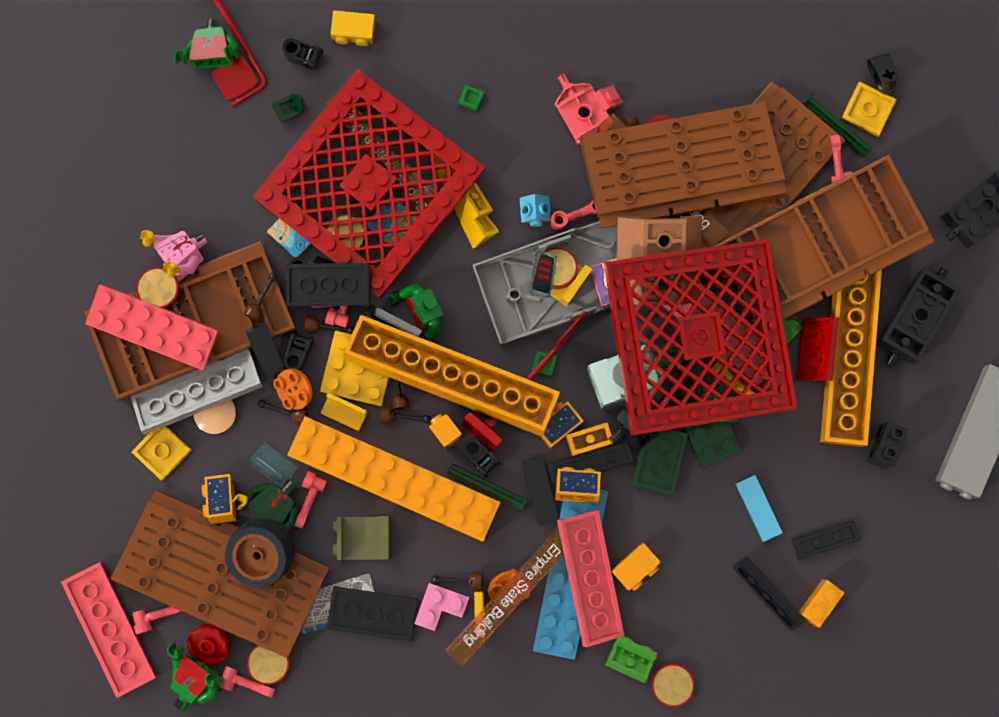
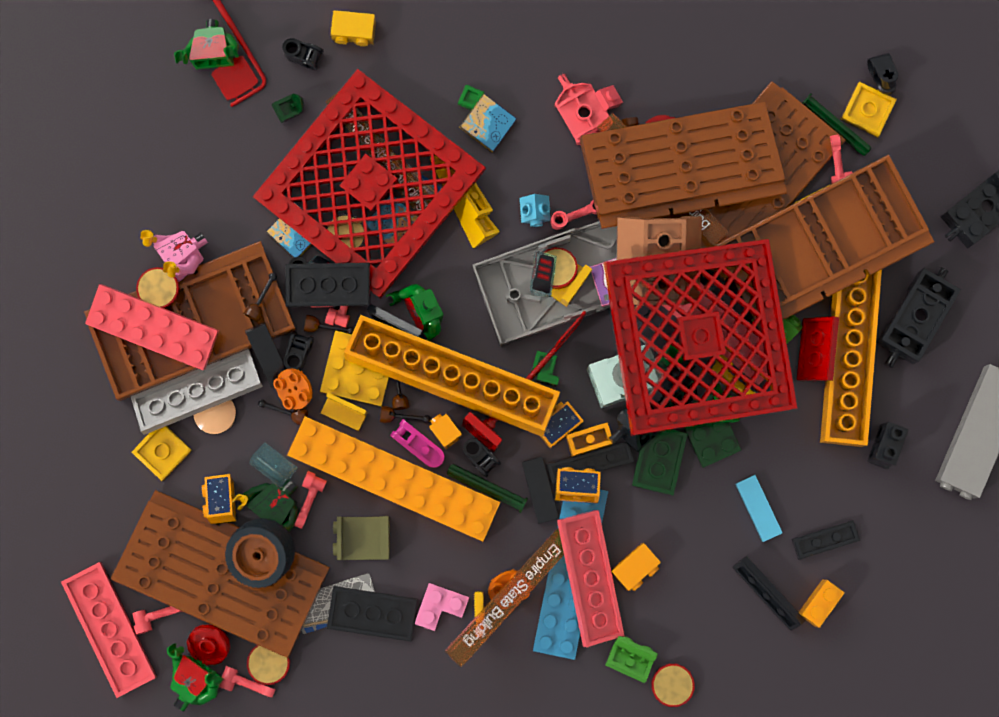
(419, 445): none -> dark pink plate
(474, 580): hinge -> none
(488, 122): none -> tile
(547, 379): none -> green tile

